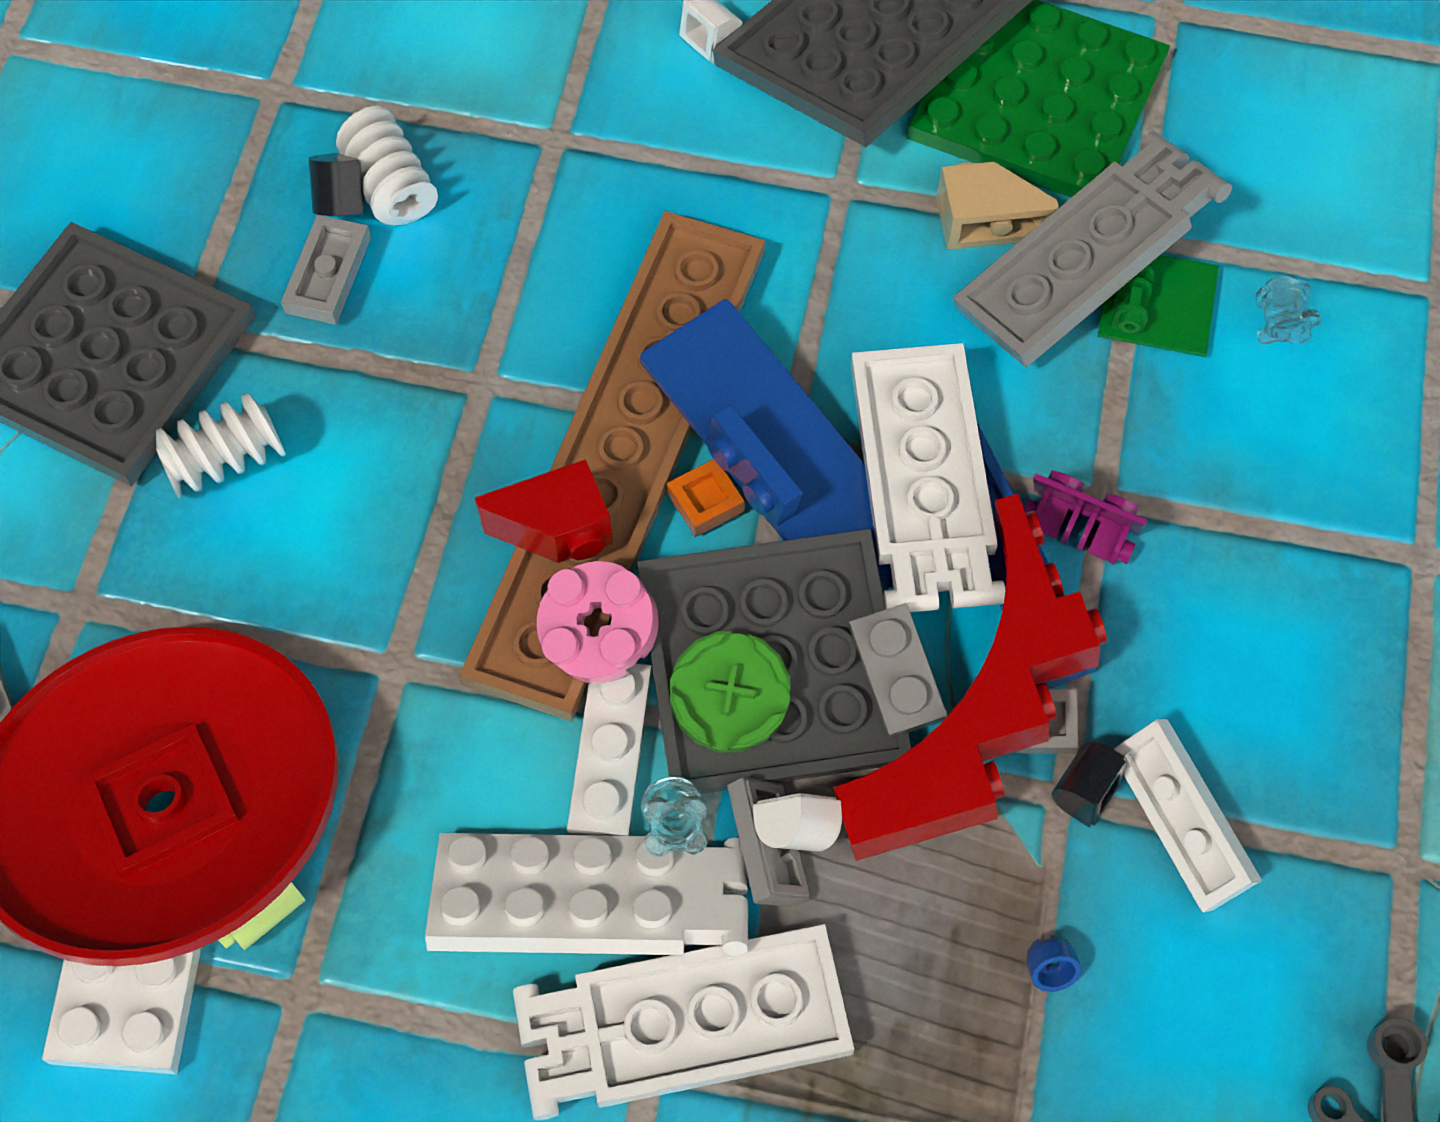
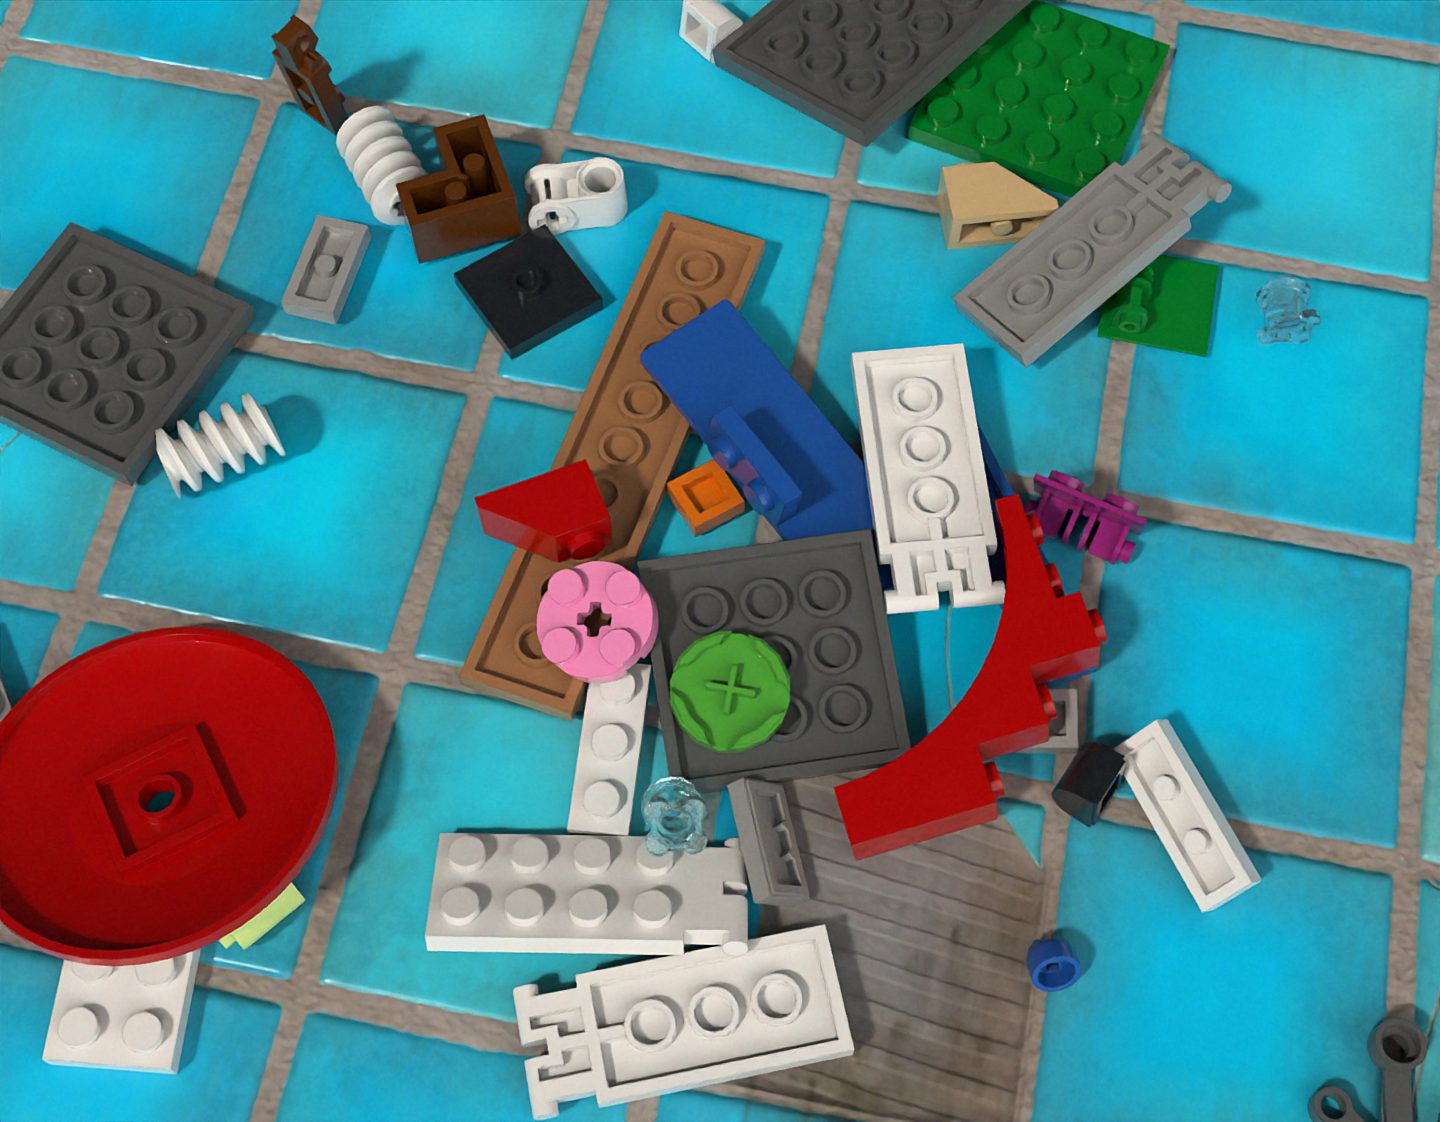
(308, 75): none -> reddish brown hinge
(336, 185): black brick -> none
(466, 201): none -> reddish brown brick
(528, 291): none -> black plate
(577, 195): none -> white piece
(798, 821): white brick -> none
(897, 671): light grey plate -> none

